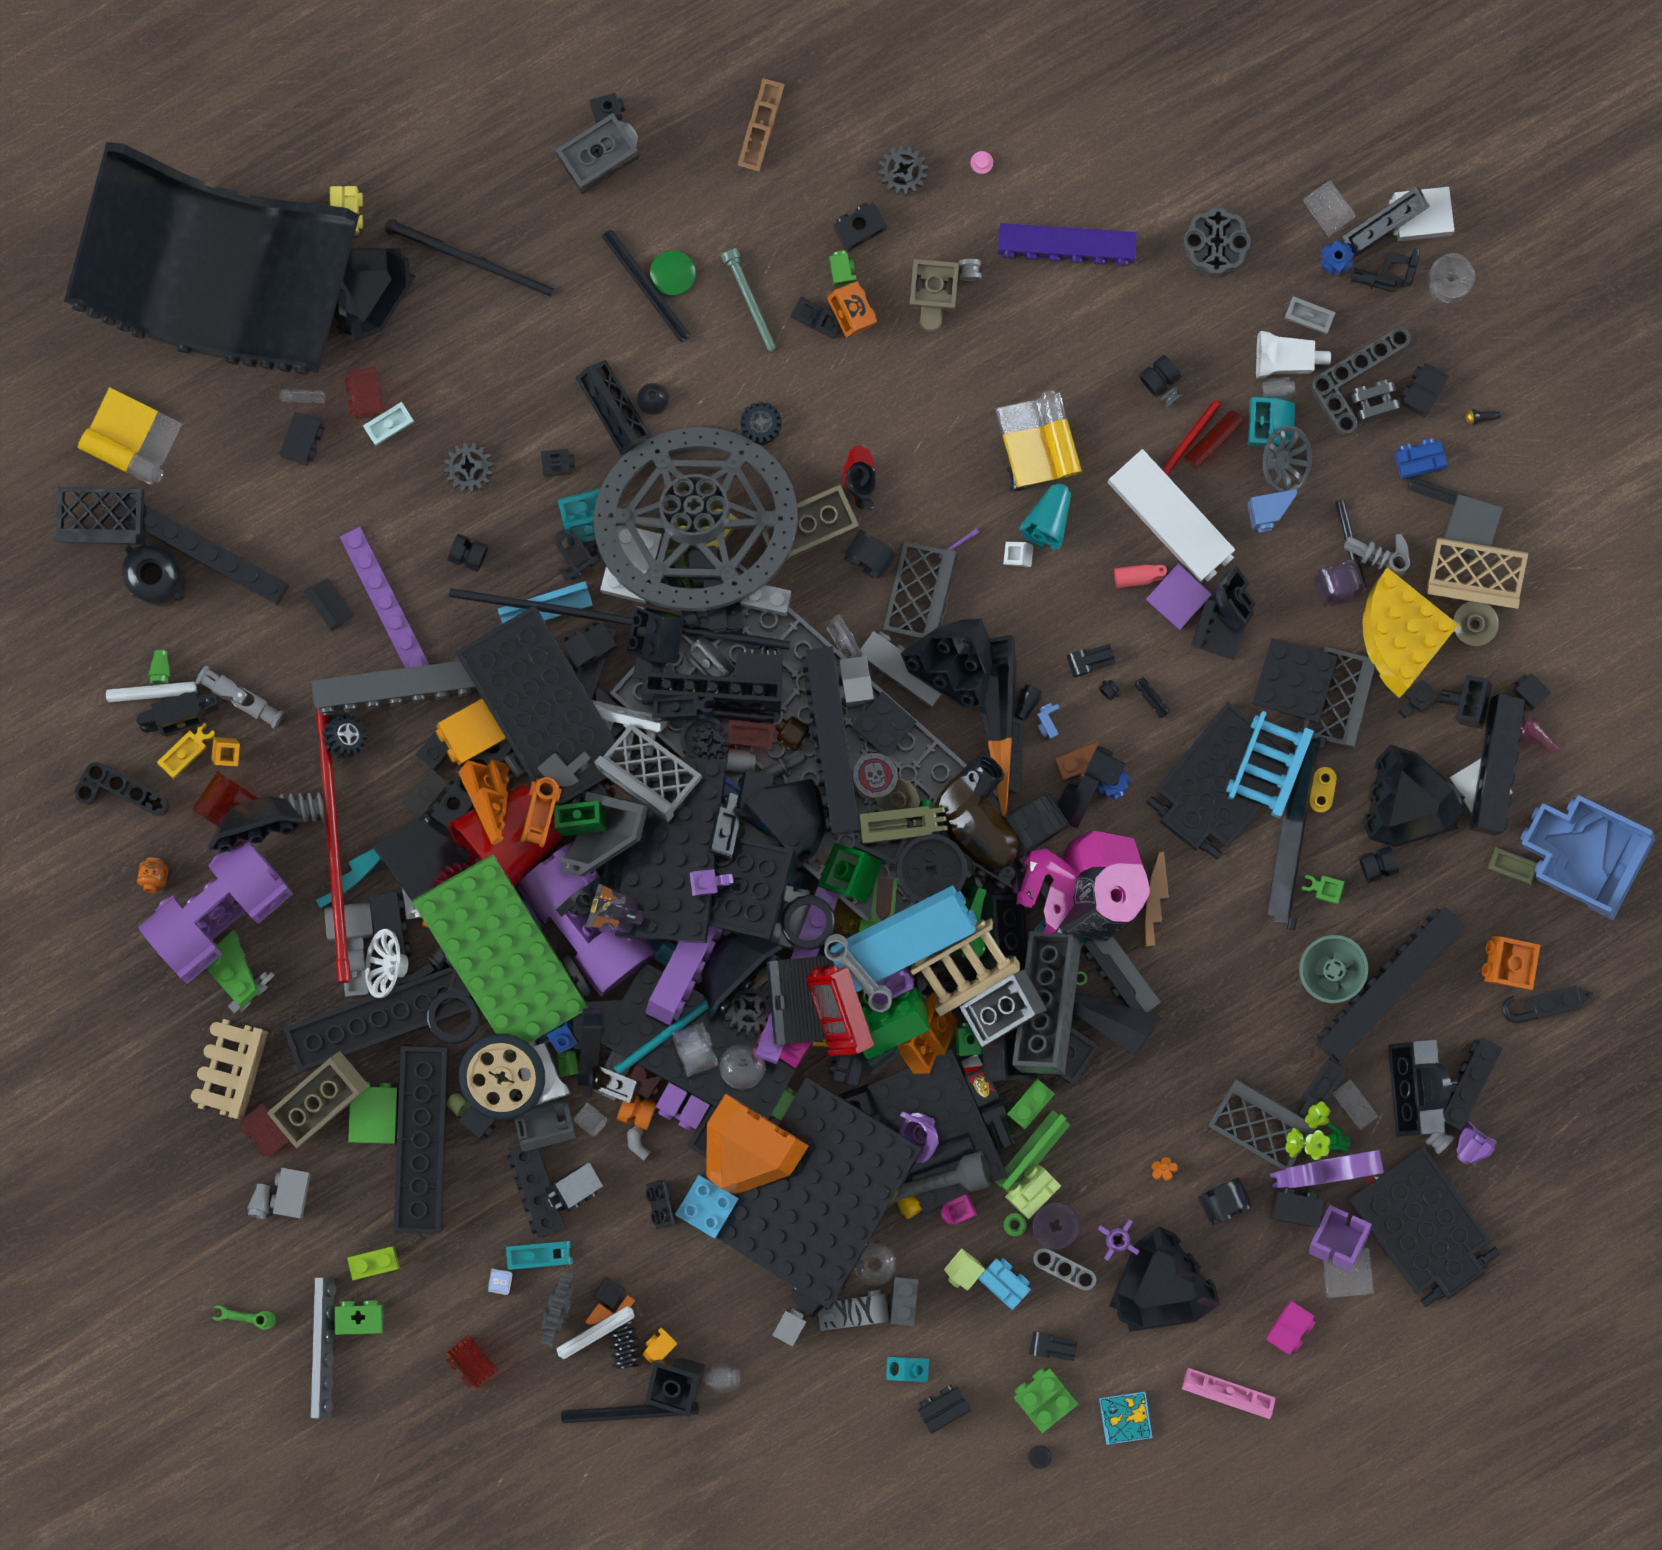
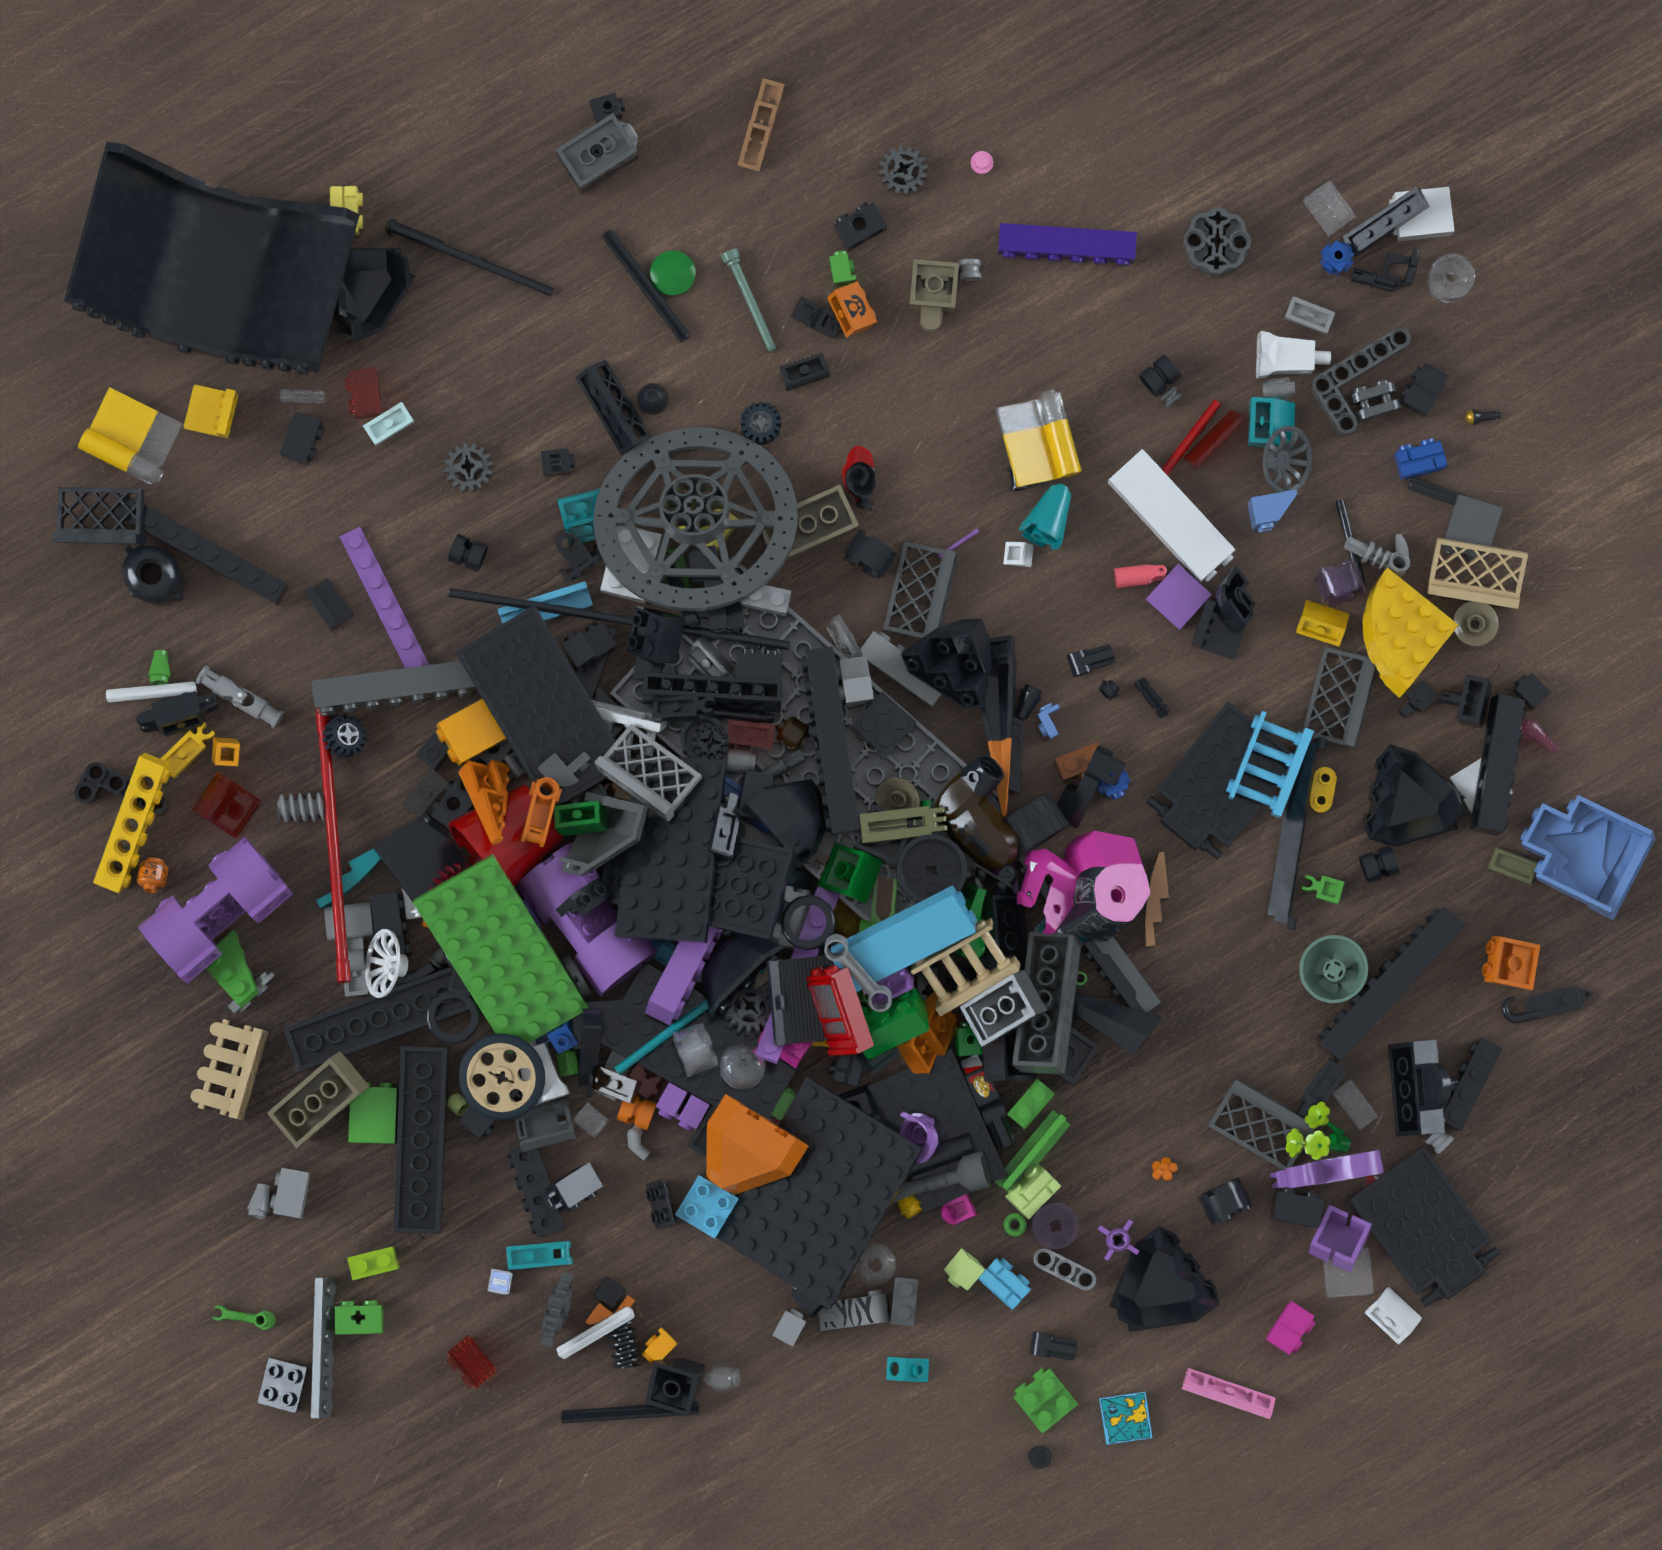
(107, 874): none -> yellow brick
(211, 411): none -> yellow bracket
(254, 822): black brick -> none
(264, 1131): clear red brick -> none
(283, 1385): none -> hinge
(613, 911): torso -> none
(706, 882): medium lavender plate -> none
(804, 371): none -> black brick
(874, 775): shield -> none
(943, 1409): black brick -> none
(1295, 680): black plate -> none
(1322, 623): none -> yellow panel
(1393, 1315): none -> white panel
(1474, 1145): medium lavender brick -> none

